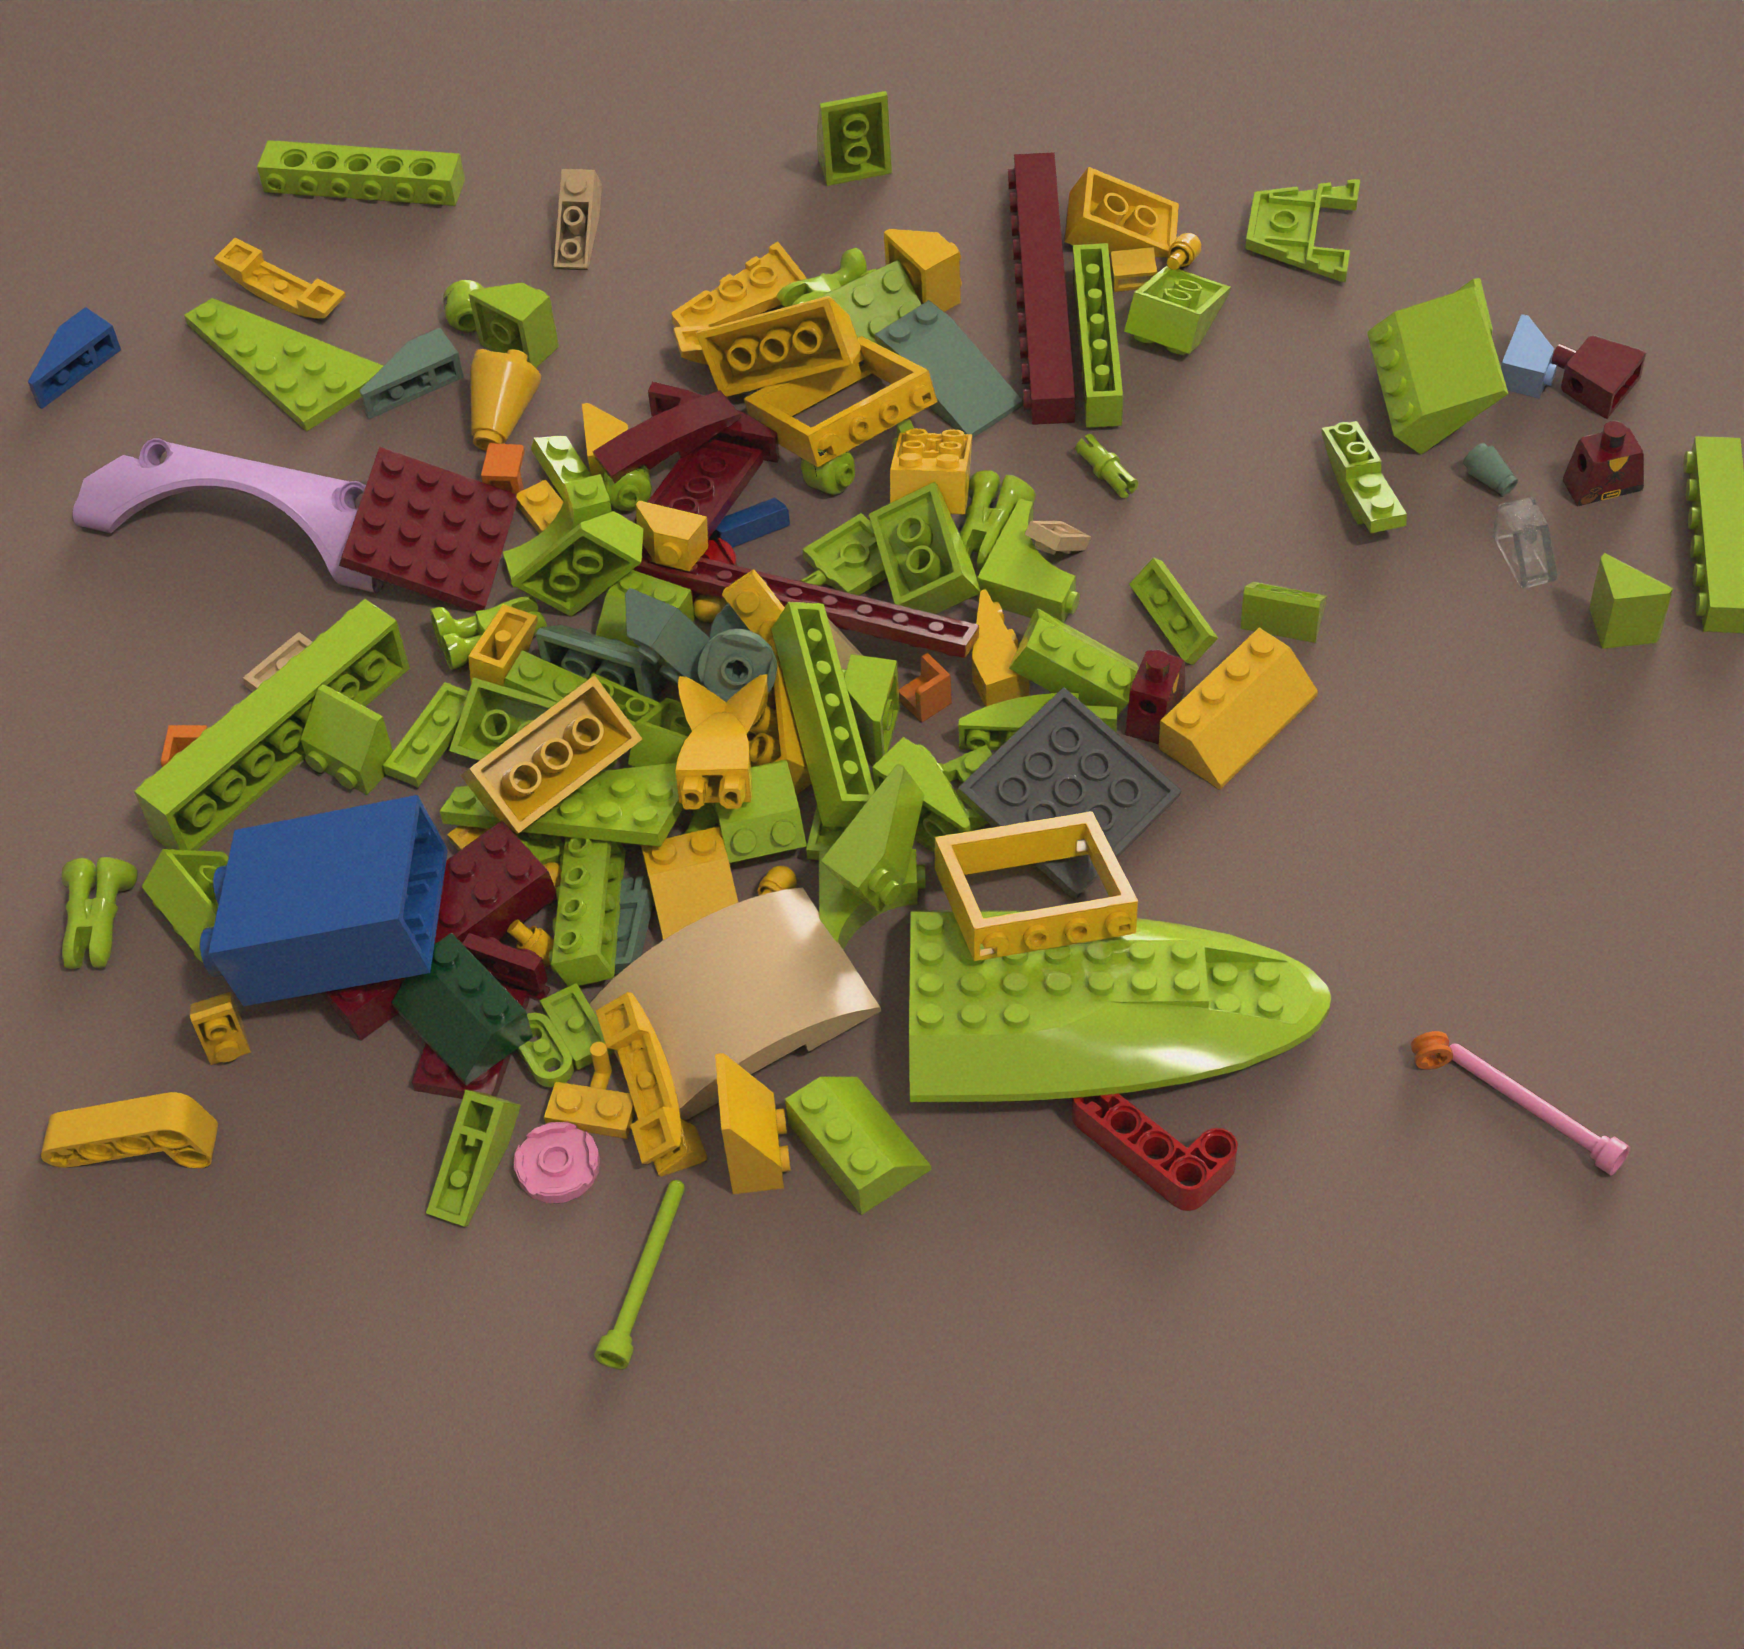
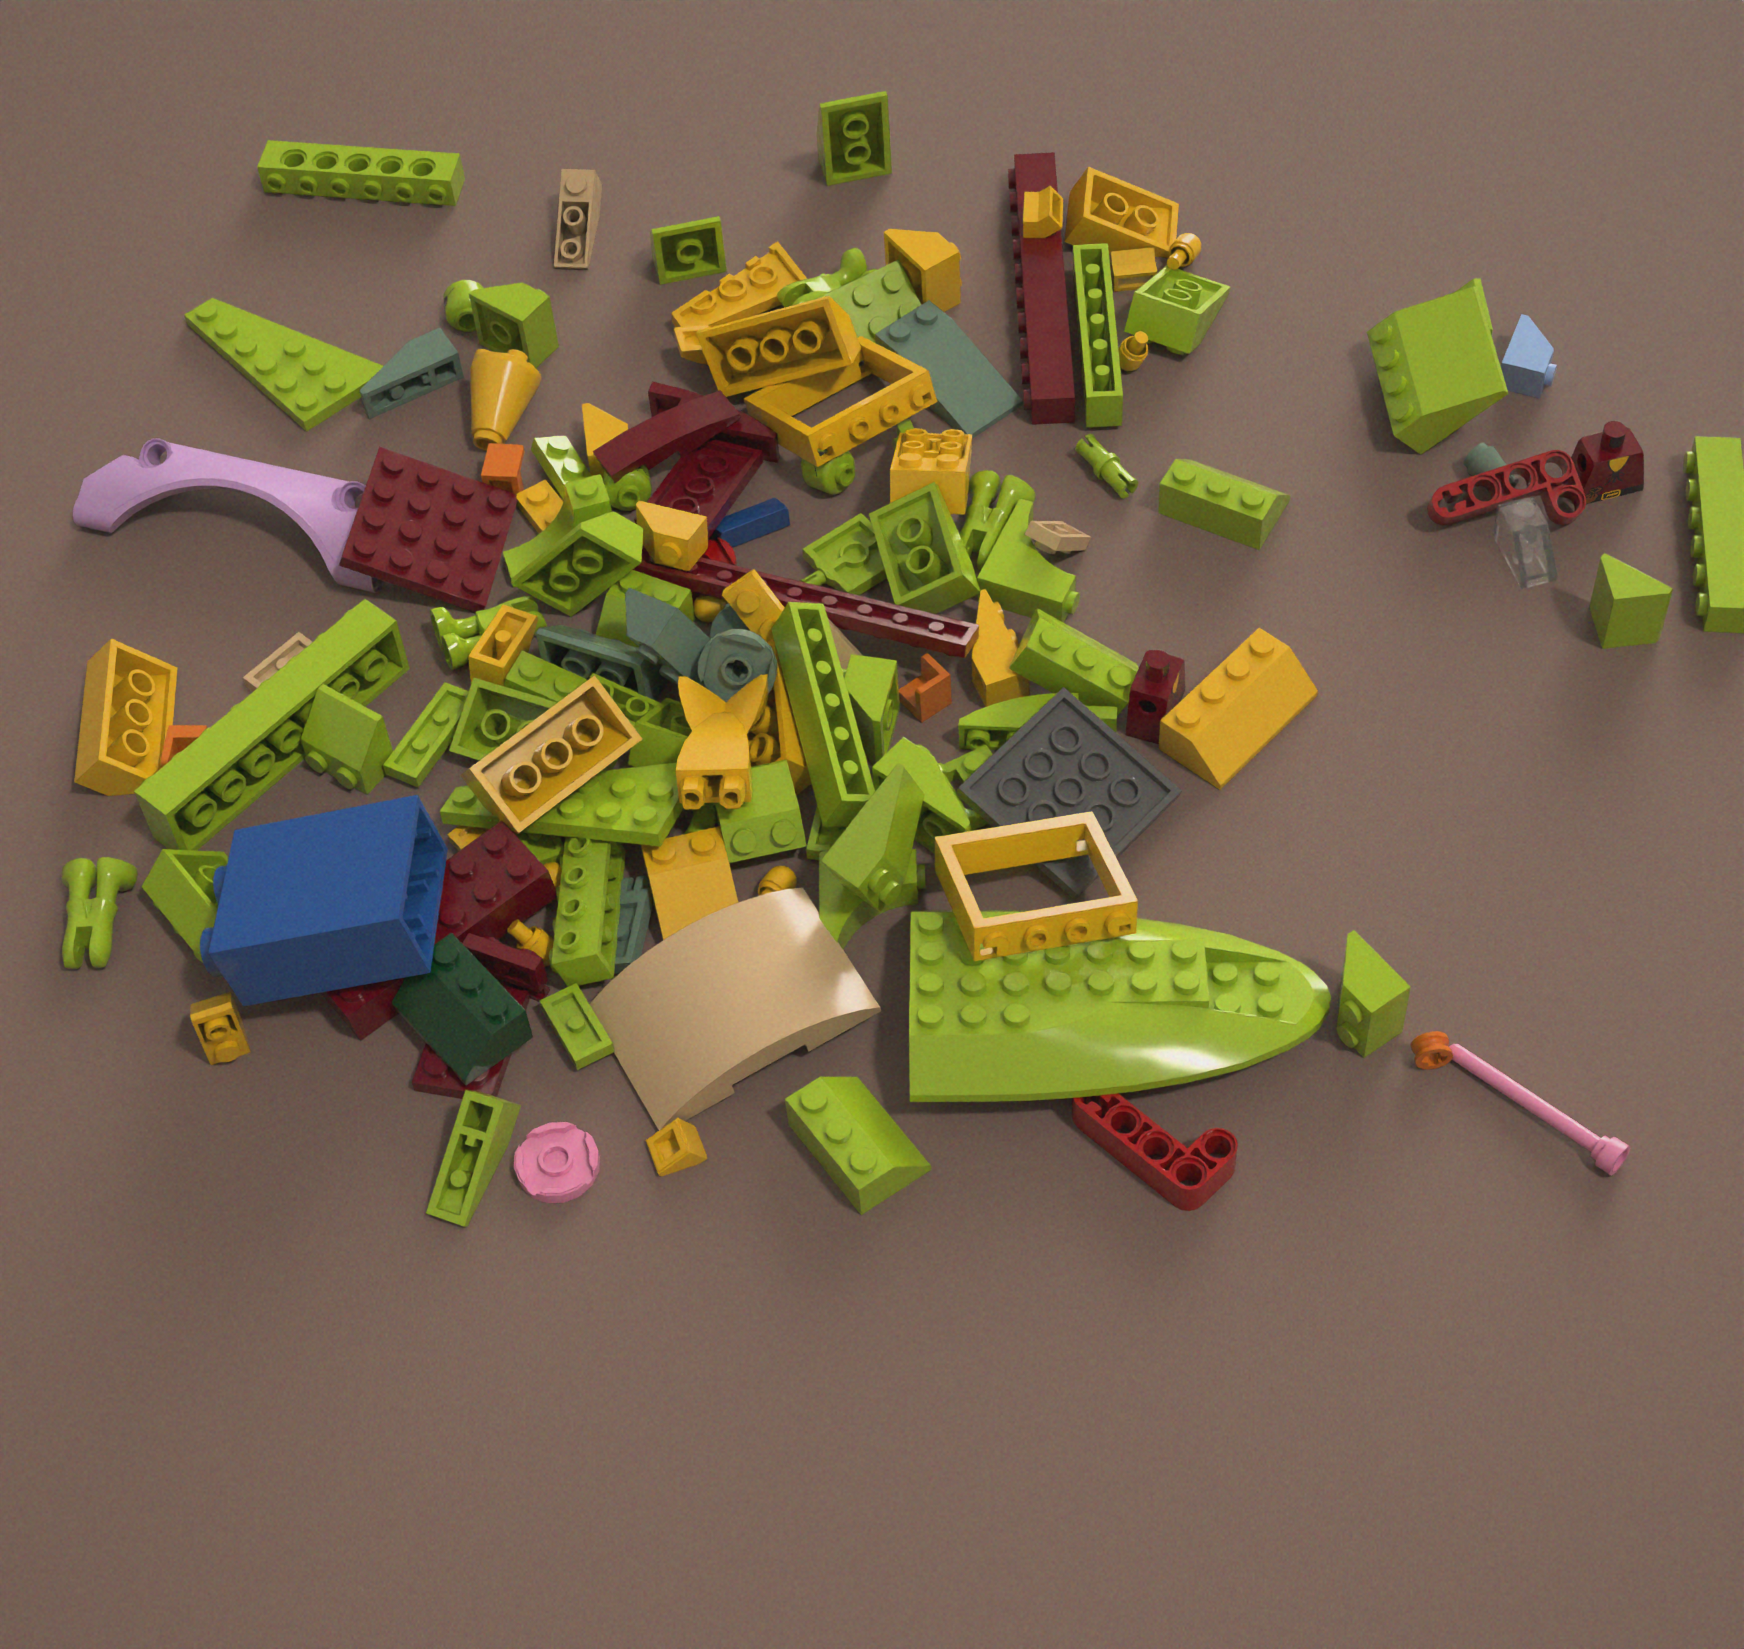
(72, 354): blue slope -> none
(123, 718): none -> yellow slope
(130, 1129): yellow beam -> none
(276, 286): yellow slope -> none
(546, 1052): lime plate -> none
(593, 1107): yellow plate -> none
(615, 1347): lime piece -> none
(646, 1074): yellow slope -> none
(688, 250): none -> lime slope
(750, 1130): yellow slope -> none
(1042, 213): none -> yellow piece
(1133, 351): none -> yellow cylinder
(1173, 611): lime plate -> none
(1220, 502): none -> lime slope
(1282, 611): lime slope -> none
(1286, 224): lime wing -> none
(1360, 478): lime slope -> none
(1370, 998): none -> lime slope
(1501, 491): none -> red beam
(1599, 372): dark red torso -> none

